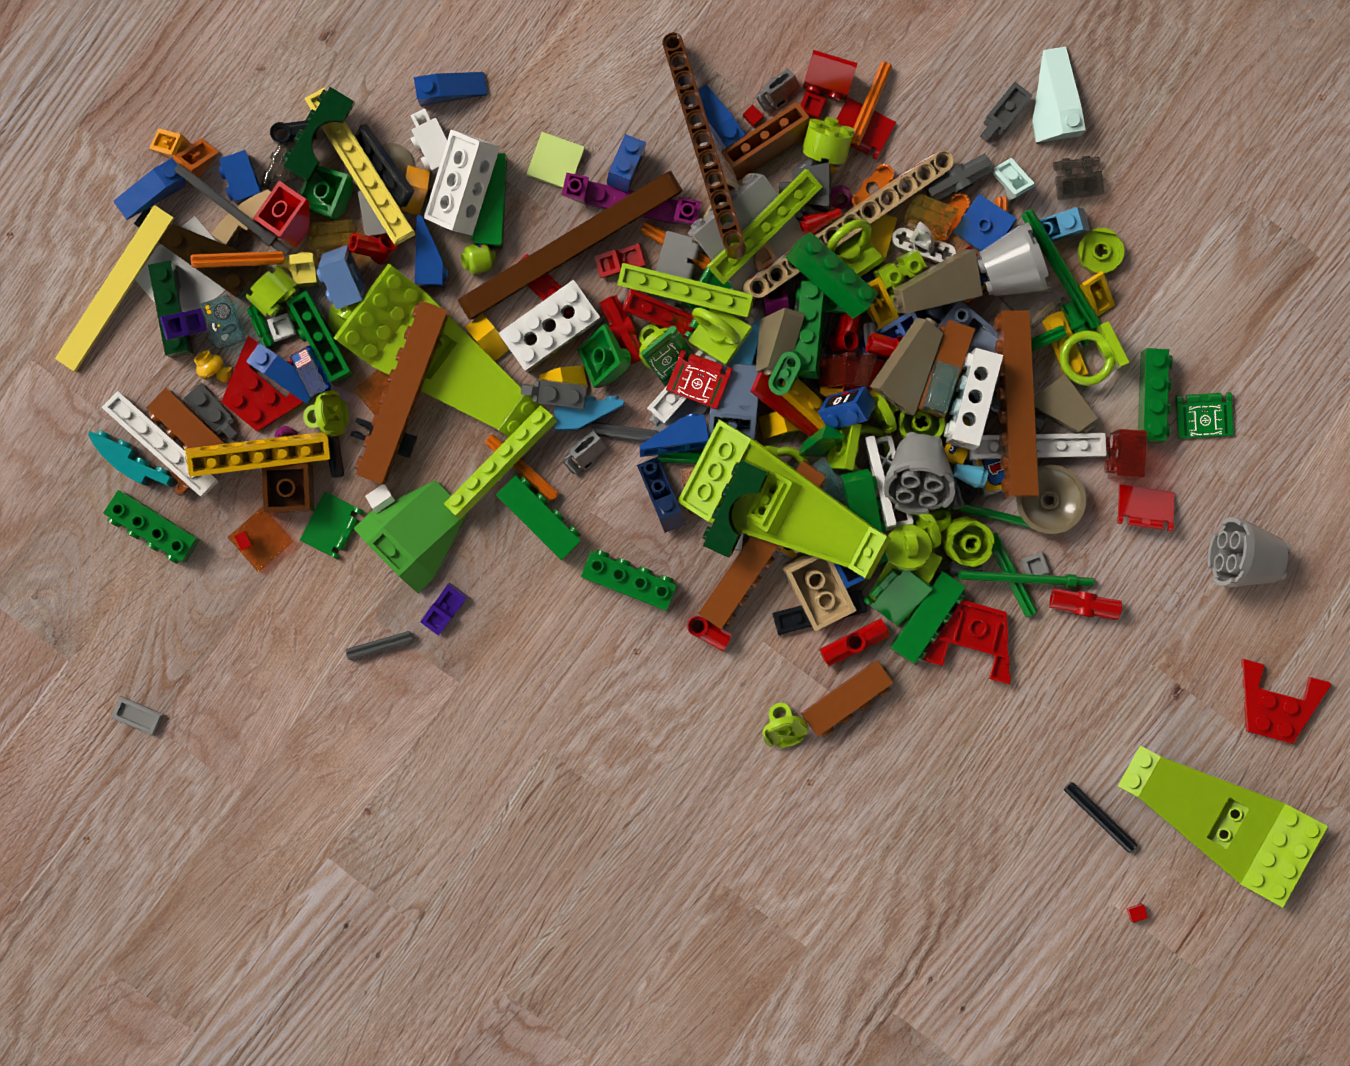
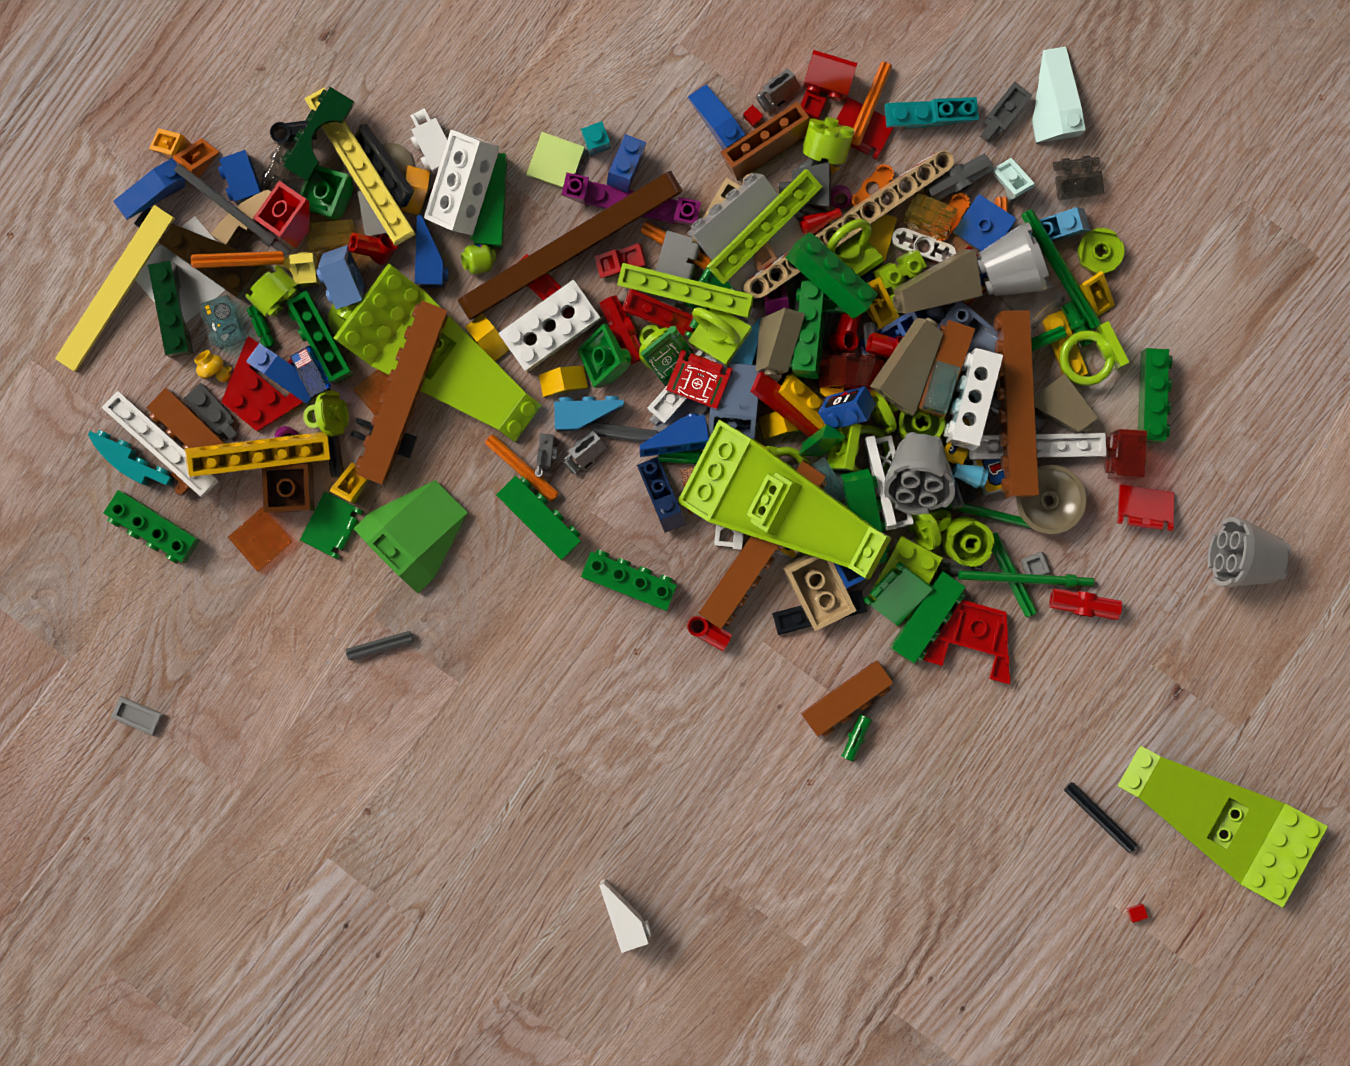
(183, 324): dark purple slope -> none
(243, 541): red piece -> none
(281, 327): white tile -> none
(349, 484): none -> yellow slope
(380, 498): white tile -> none
(444, 609): dark purple slope -> none
(449, 87): blue slope -> none
(500, 462): lime plate -> none
(545, 455): none -> flat silver piece
(556, 393): dark grey hinge -> none
(595, 138): none -> teal brick
(626, 920): none -> white slope
(707, 153): reddish brown beam -> none
(723, 535): dark green arch -> none
(784, 730): lime tile -> none
(786, 371): green plate -> none
(849, 752): none -> green pin
(868, 636): red piece -> none
(909, 547): lime tile -> none
(922, 236): white tile -> none
(931, 113): none -> teal slope
(1204, 415): green piece -> none
(1275, 713): red wing -> none

